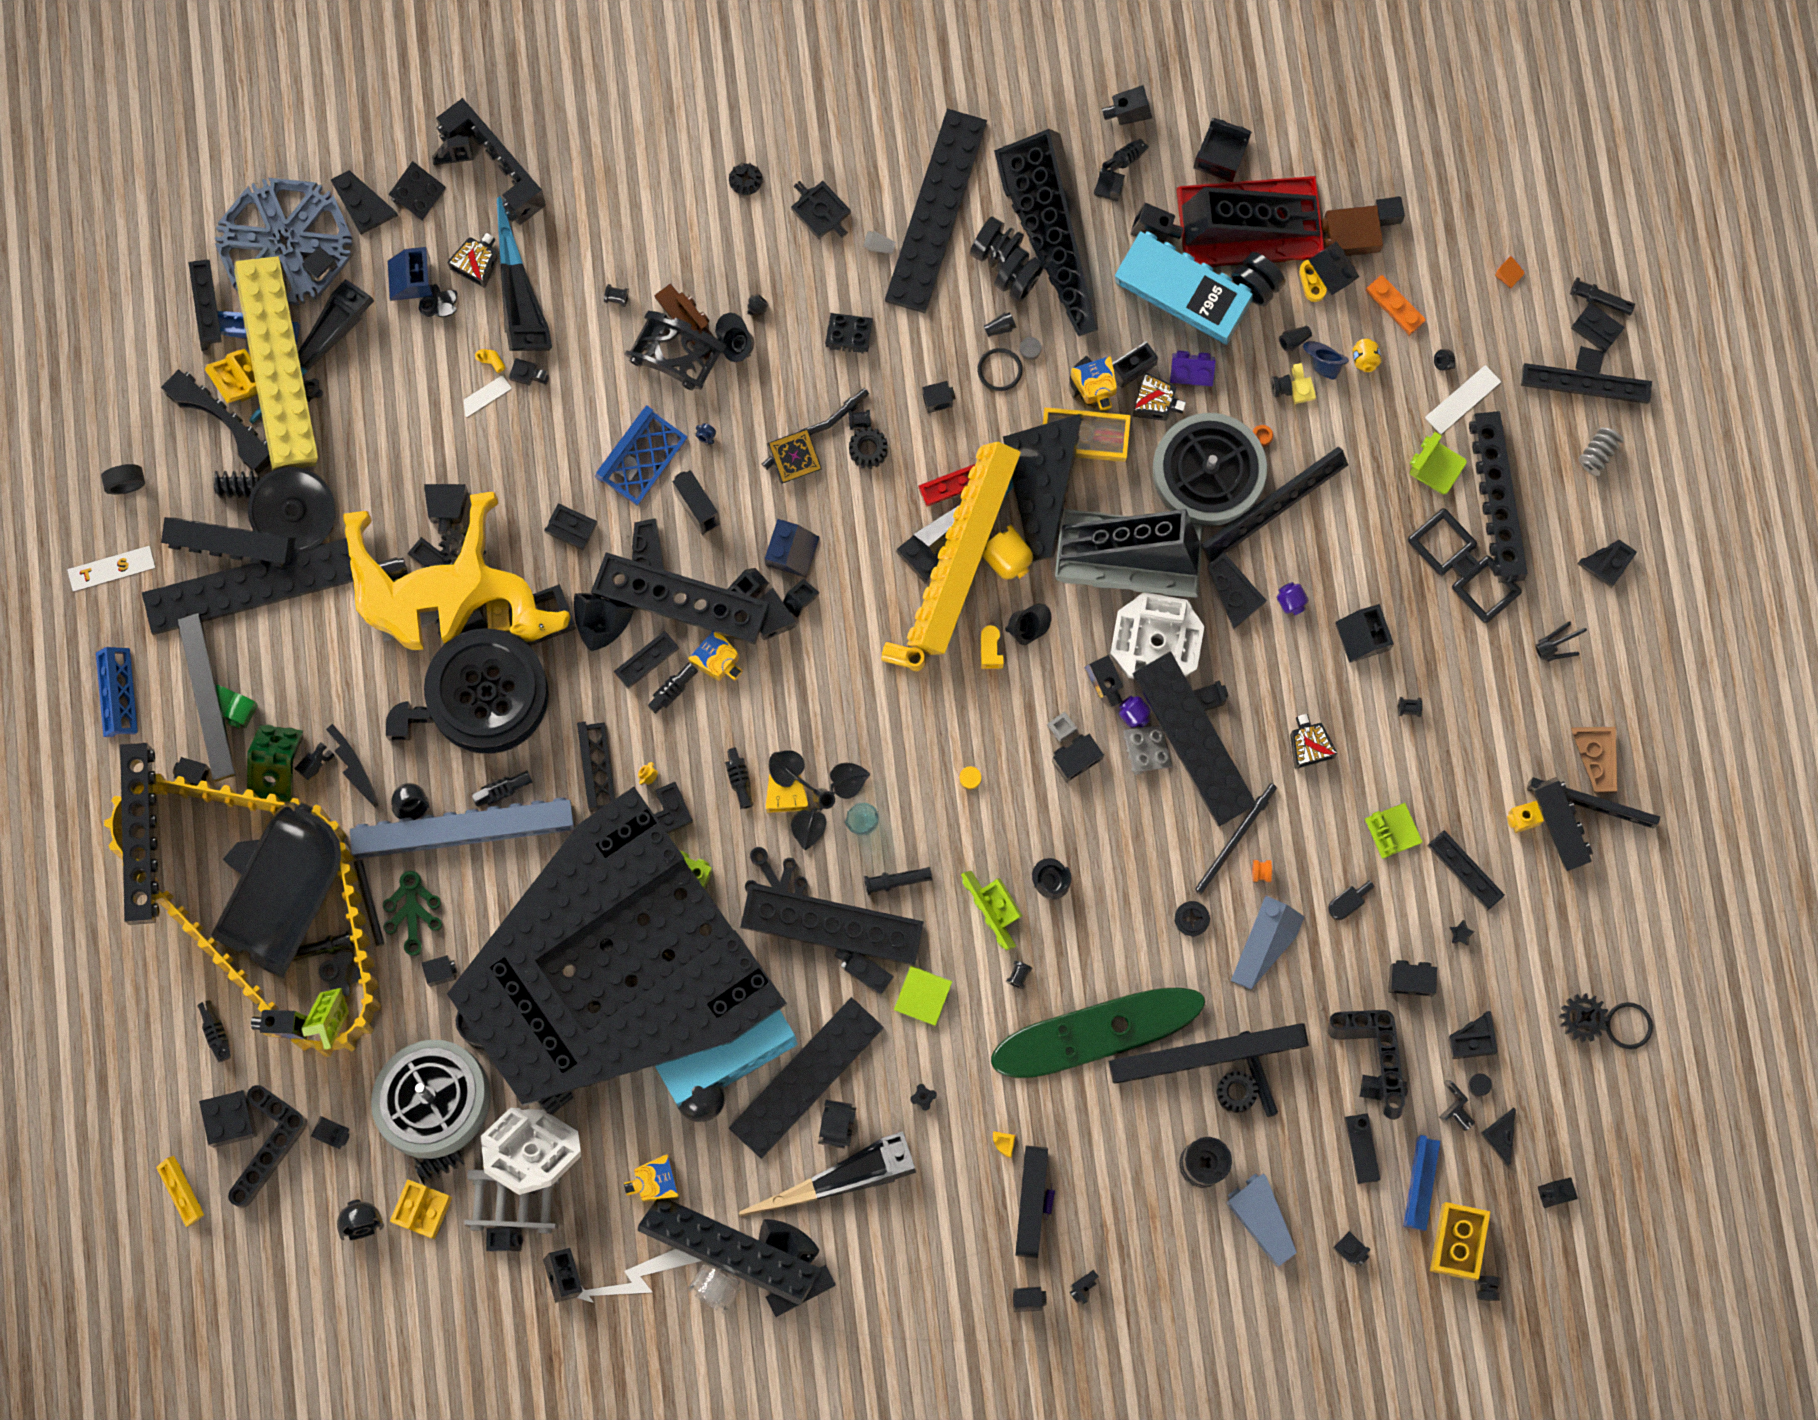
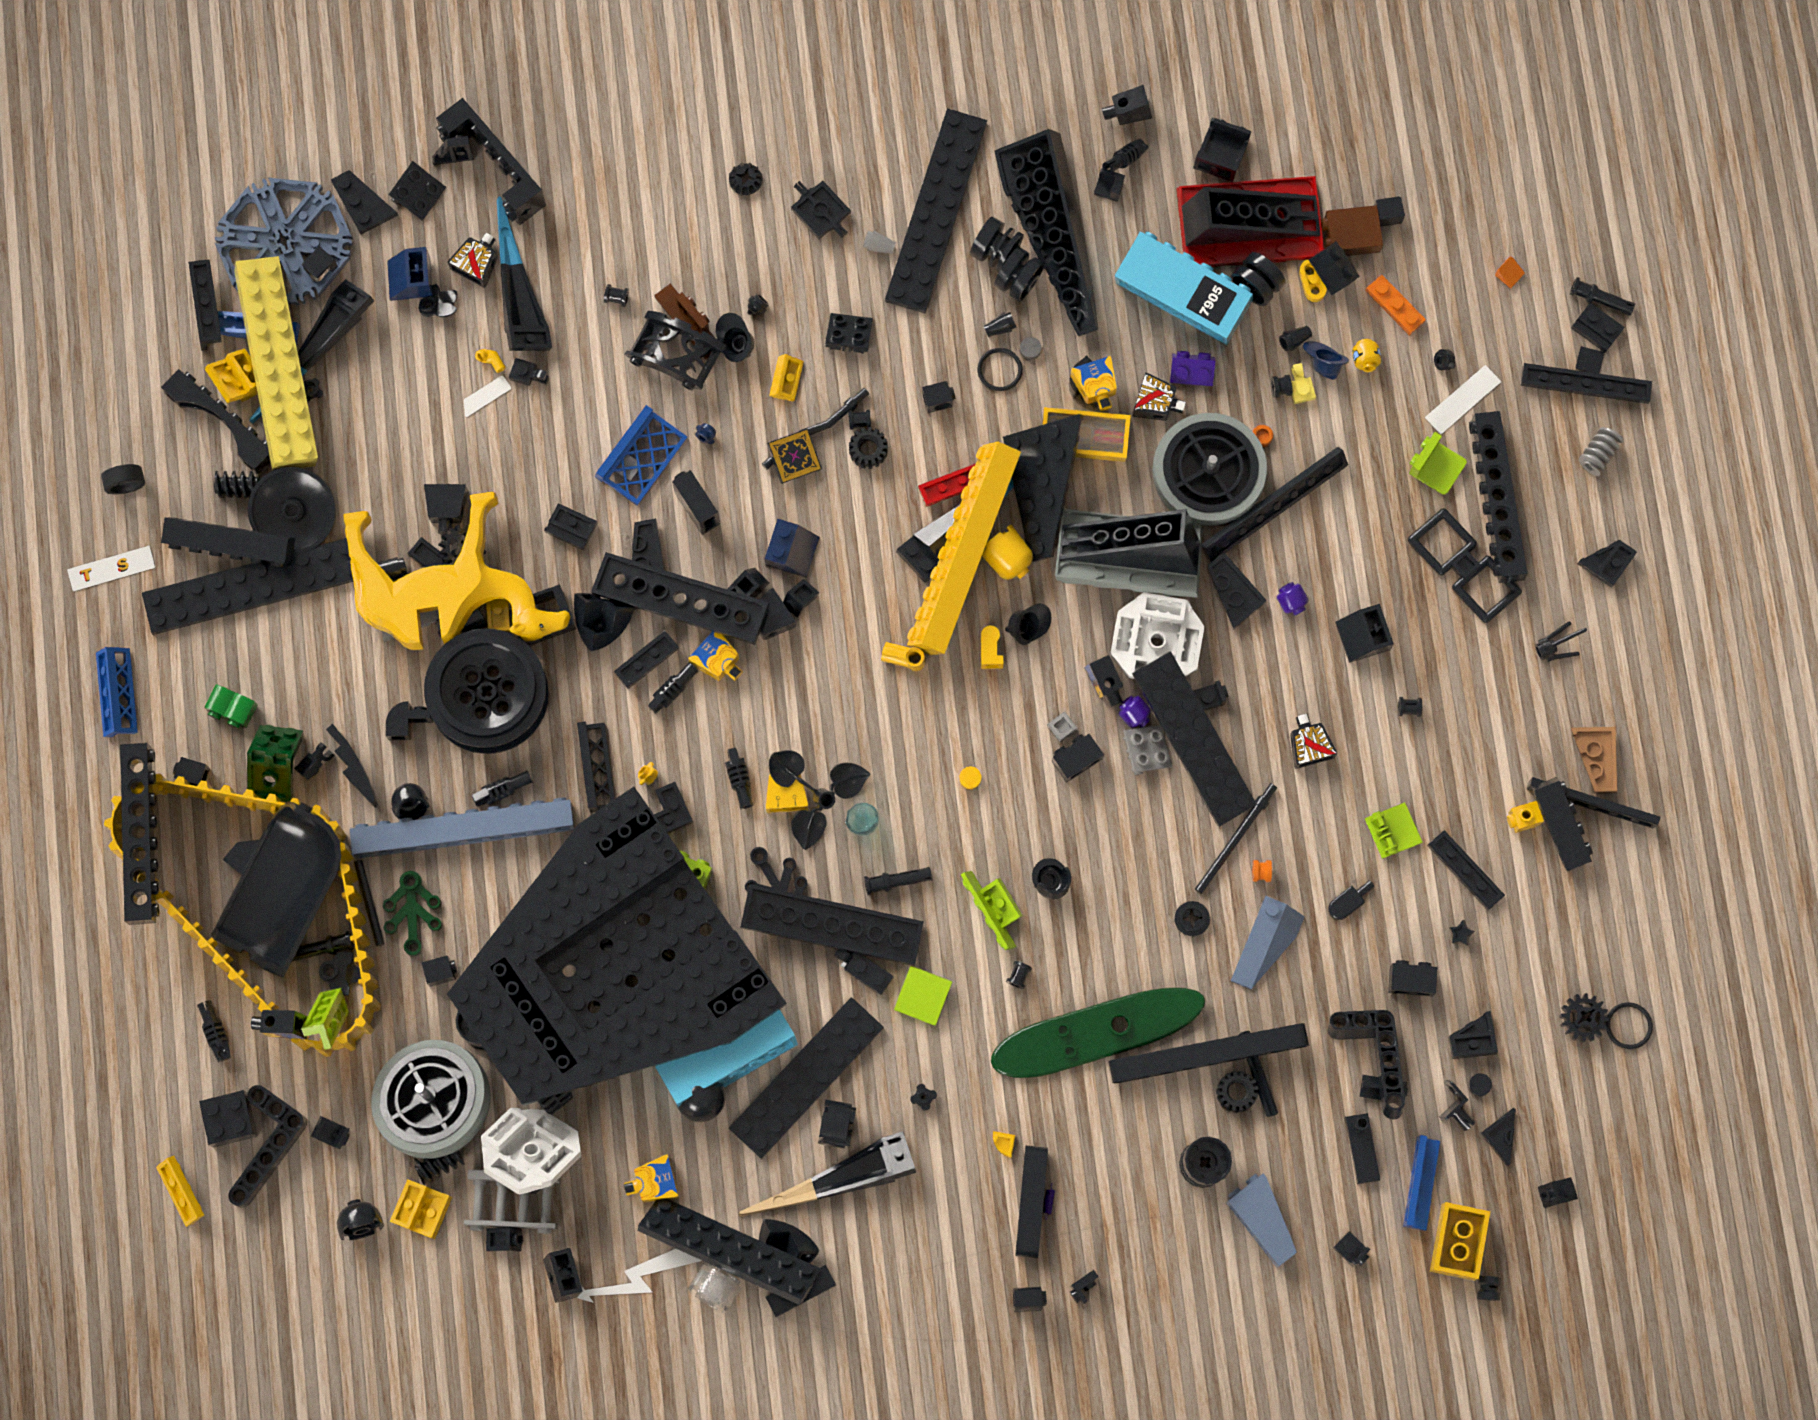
(207, 697): tile -> none
(786, 378): none -> yellow slope
(1134, 364): black brick -> none
(1156, 222): black torso -> none

